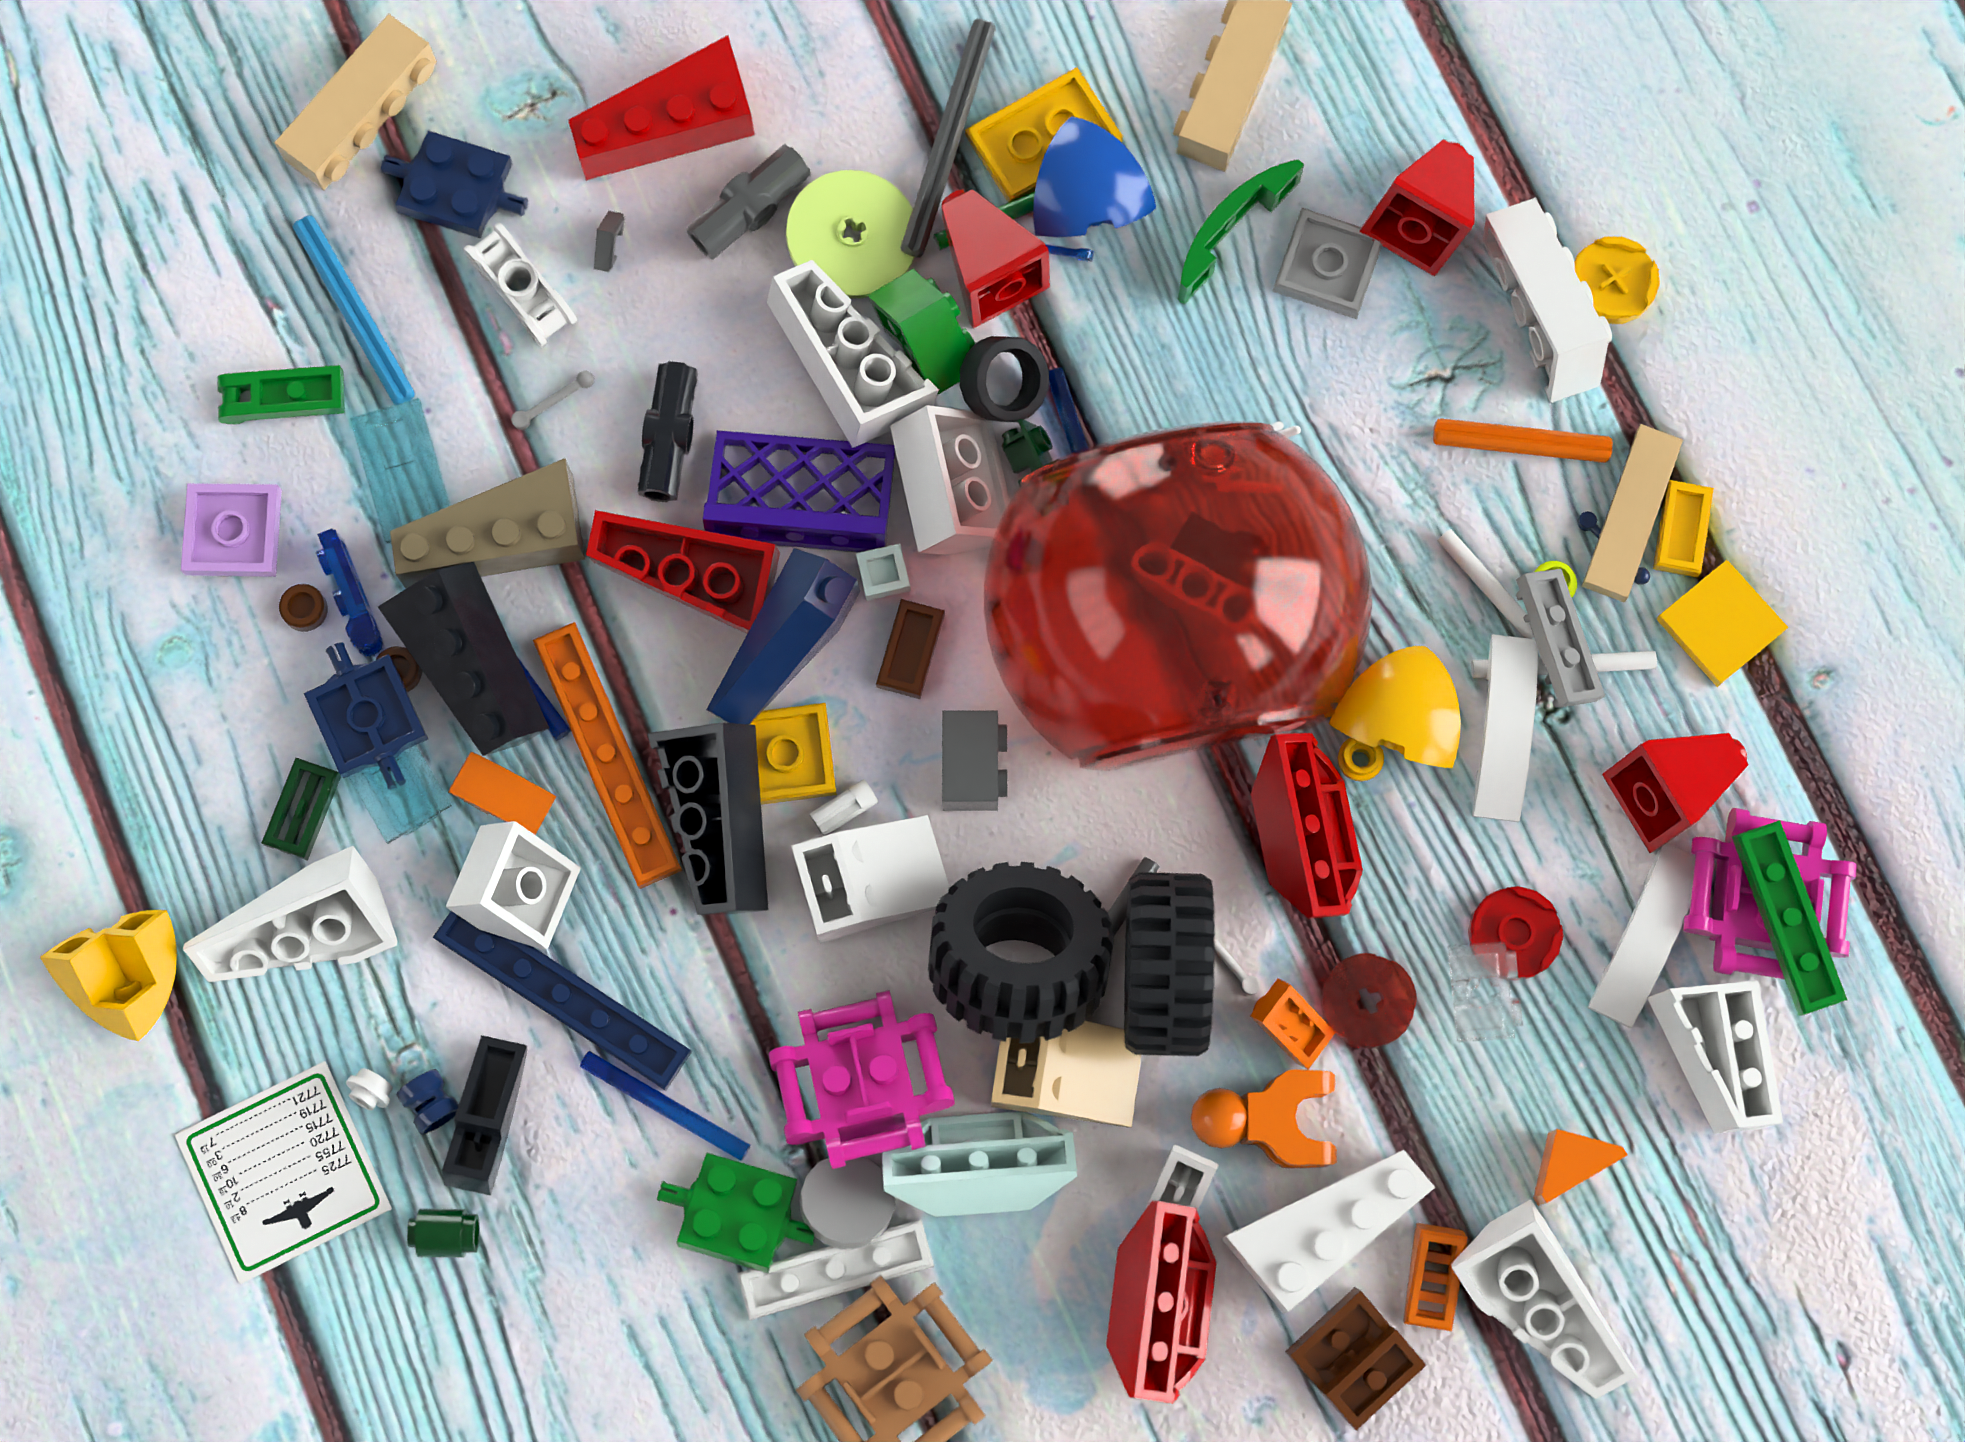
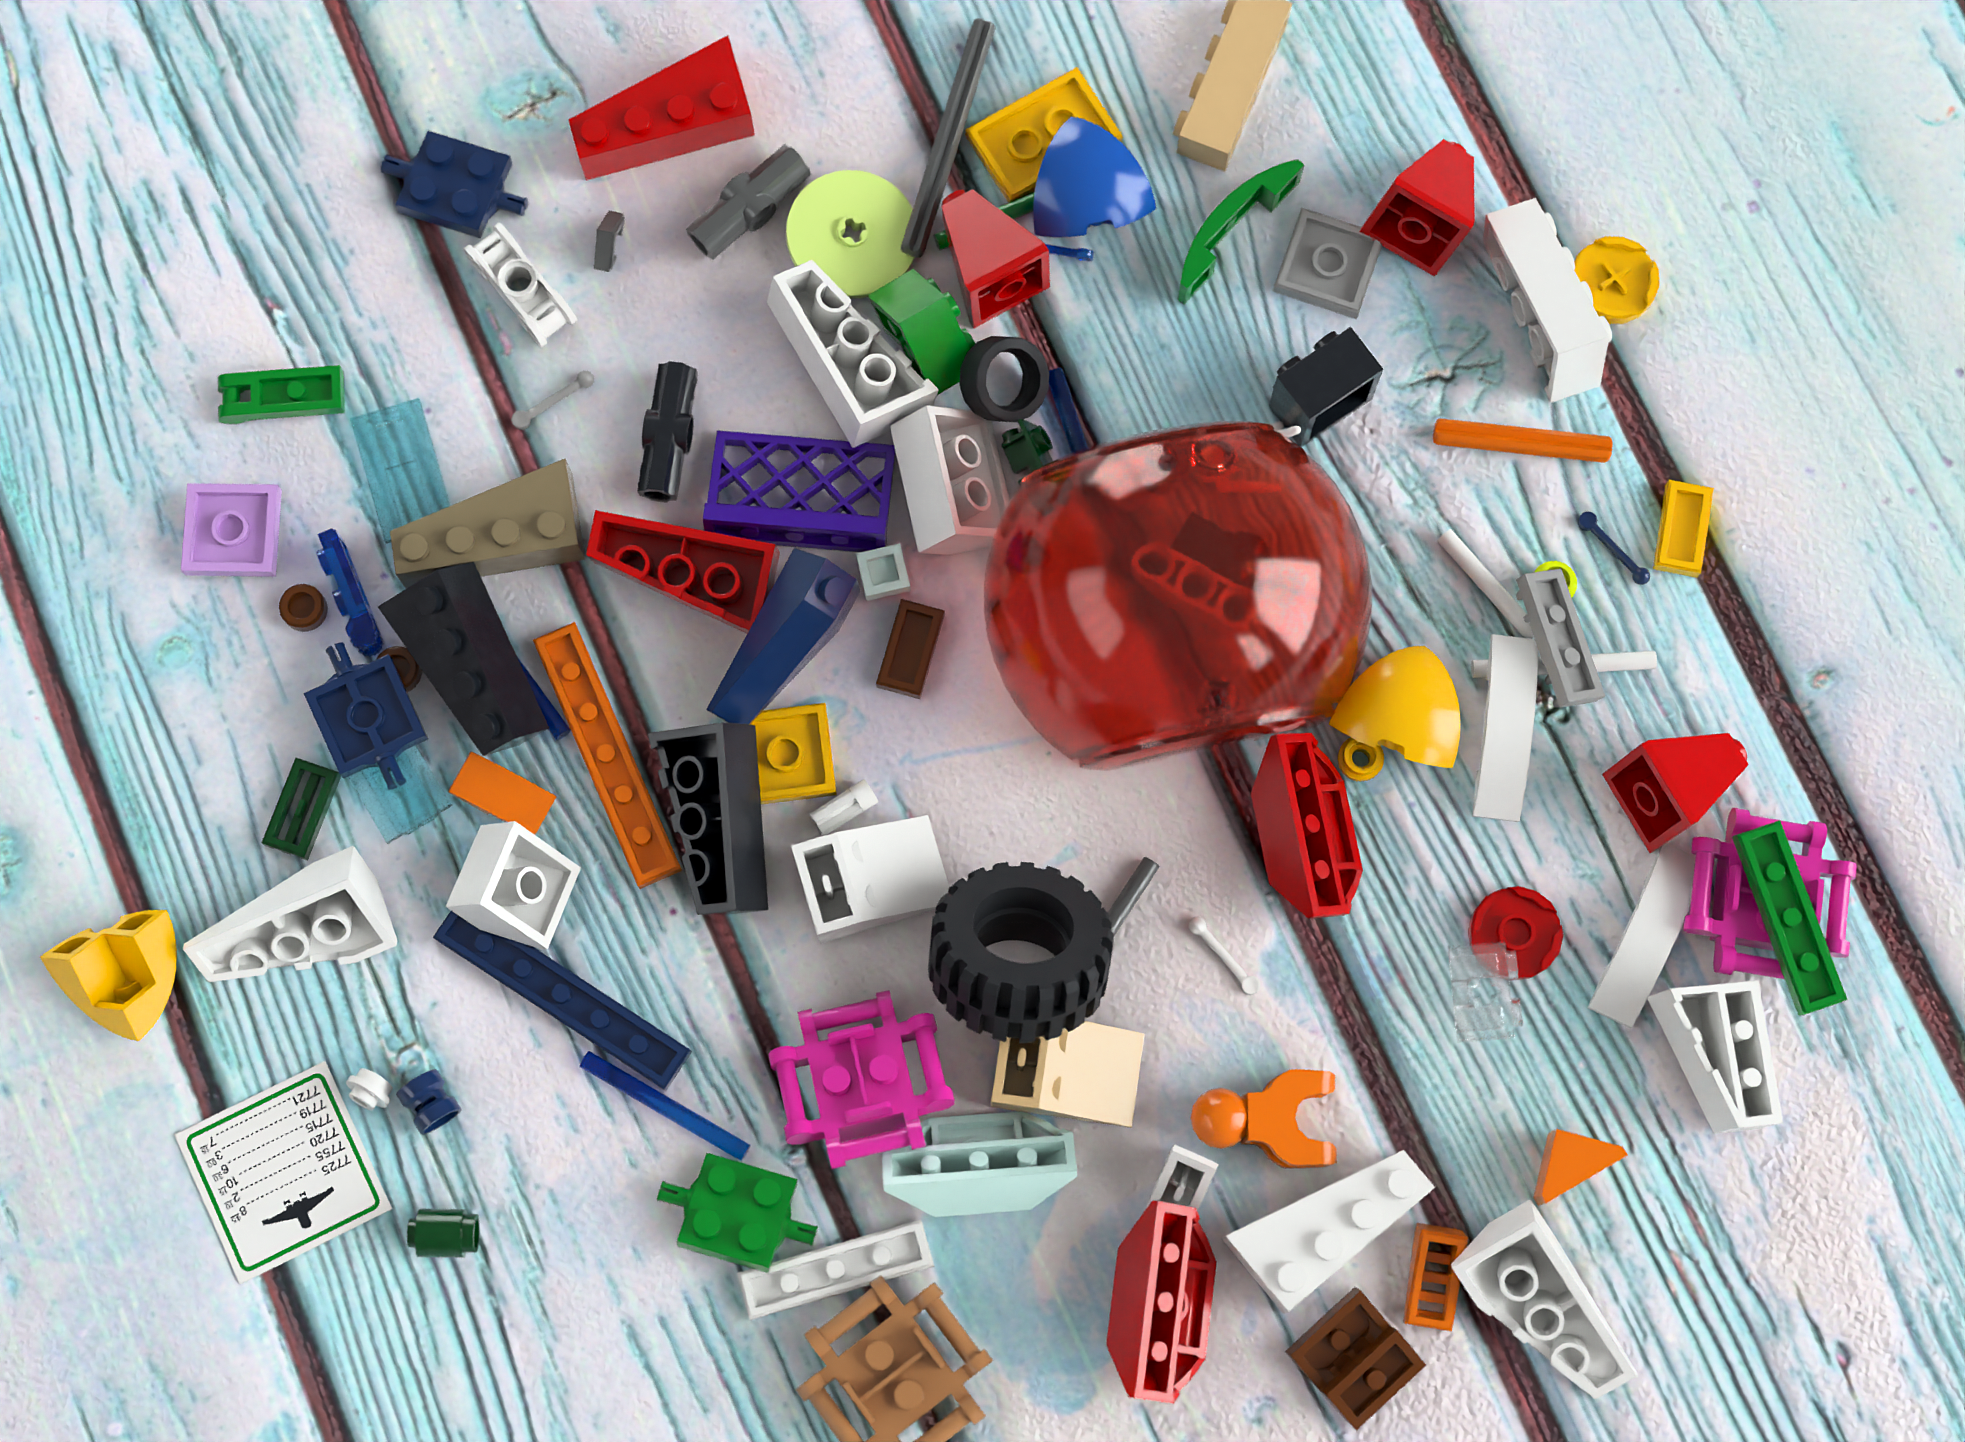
(353, 310): dark azure axle -> none
(356, 102): tan brick -> none
(484, 1116): black slope -> none
(846, 1203): light grey tile -> none
(971, 760): dark grey brick -> none
(1169, 964): black tyre -> none
(1292, 1023): orange tile -> none
(1325, 385): none -> black piece
(1378, 975): clear red plate -> none
(1632, 513): tan tile -> none
(1722, 623): yellow tile -> none

